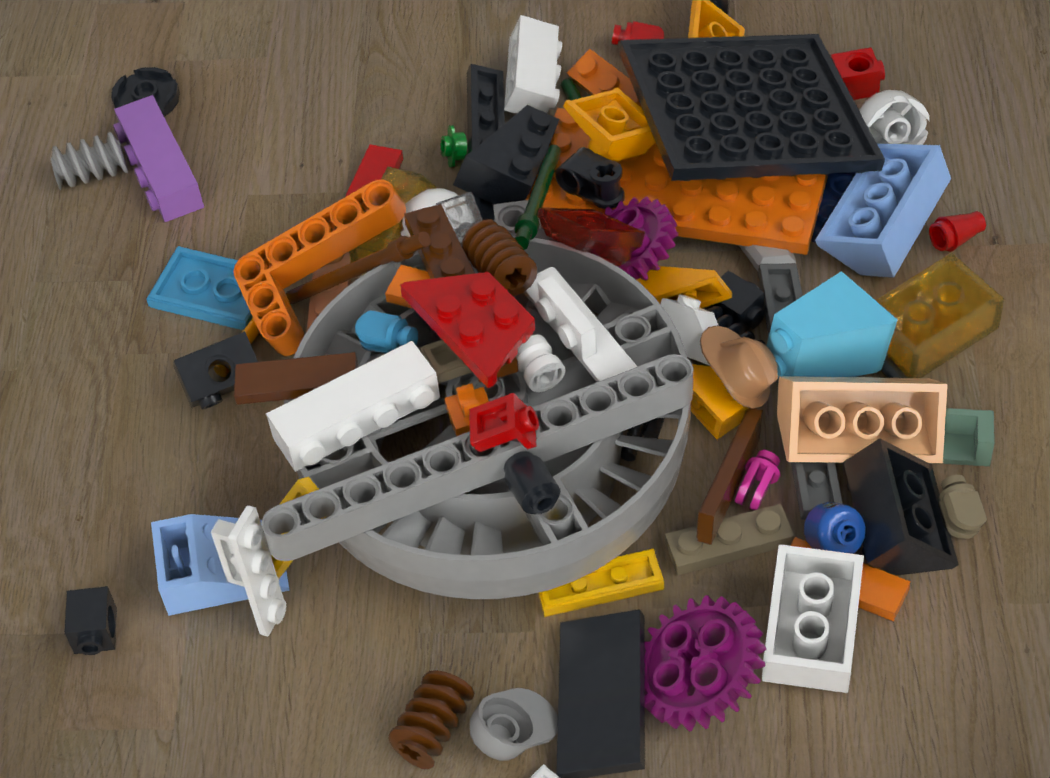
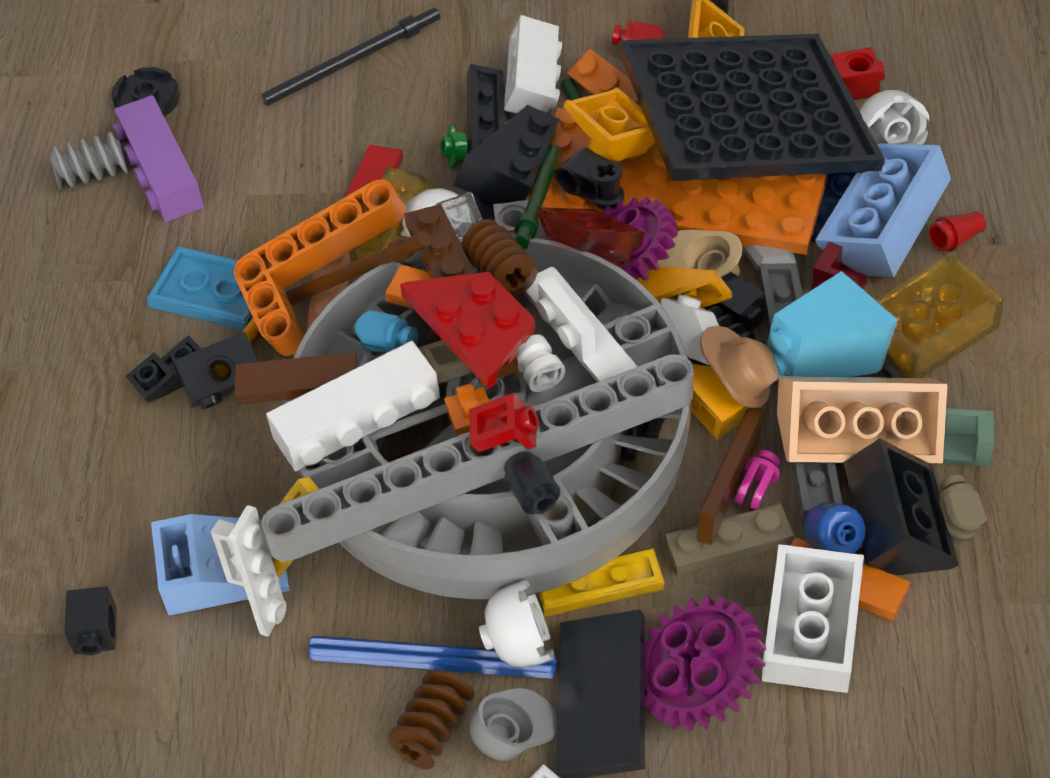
(157, 376): none -> black slope
(406, 28): none -> black bar
(421, 656): none -> axle
(516, 627): none -> white cylinder
(706, 251): none -> tan piece
(830, 264): none -> dark red panel

